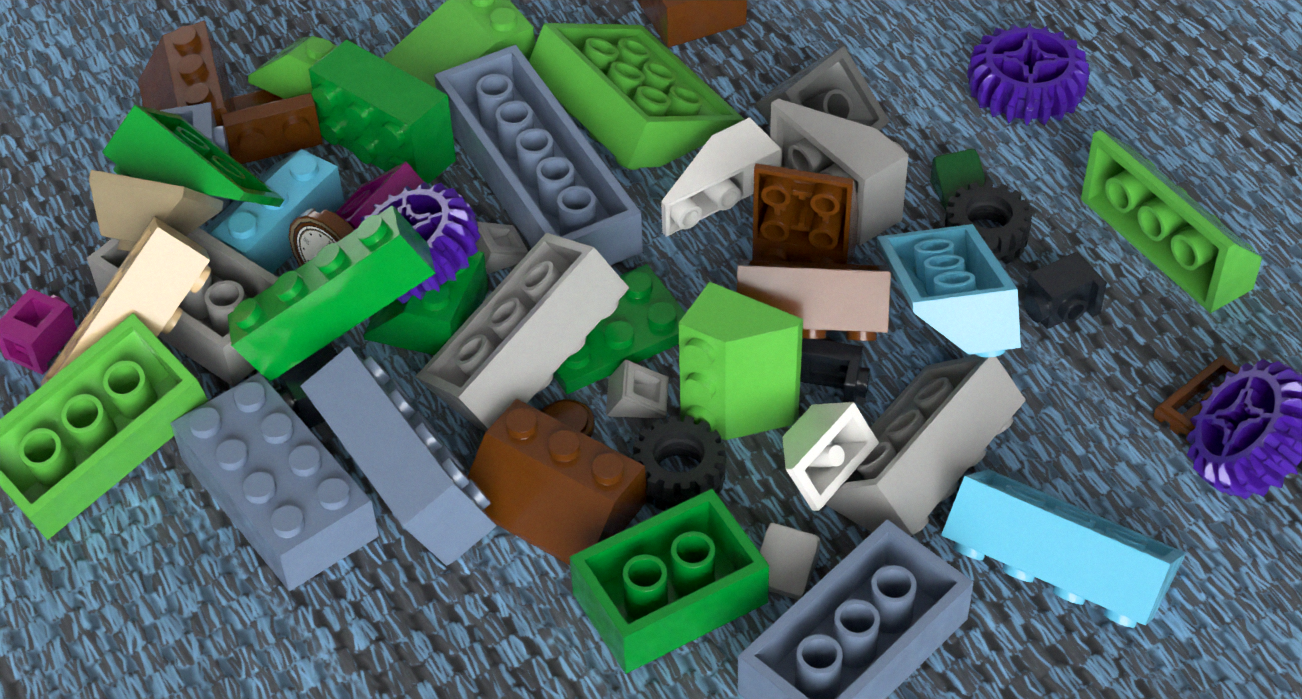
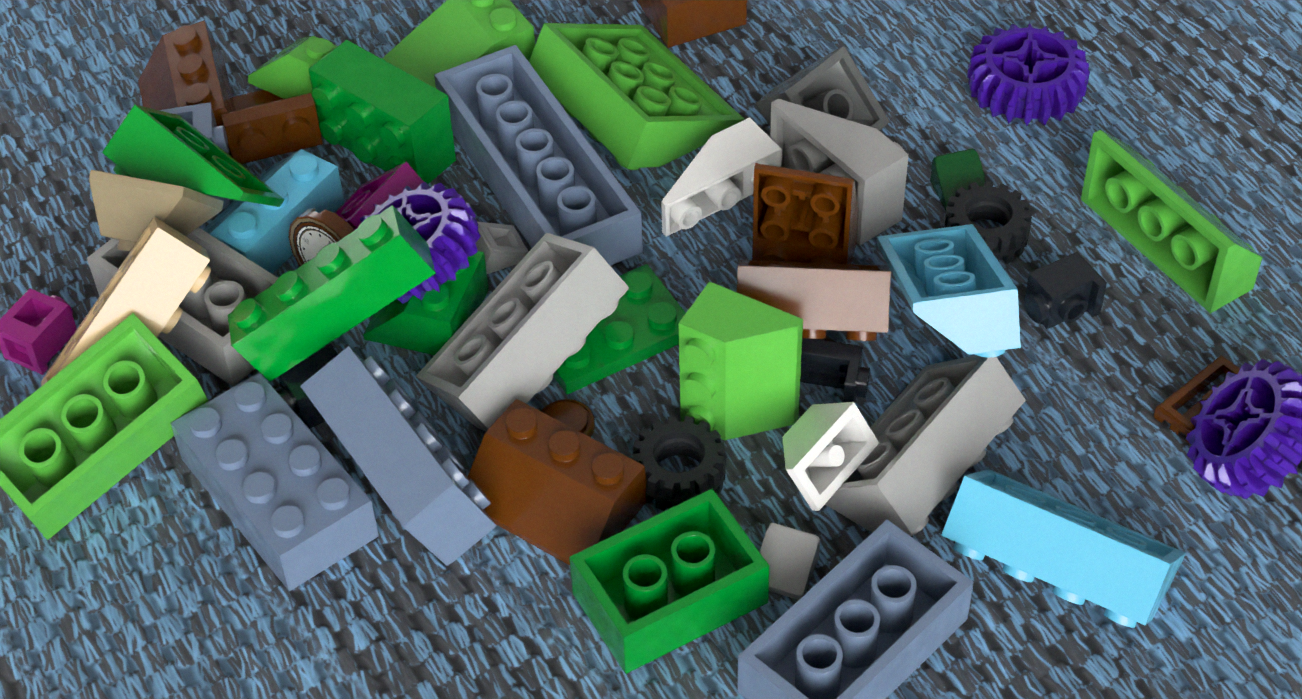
(637, 392): light grey slope -> none

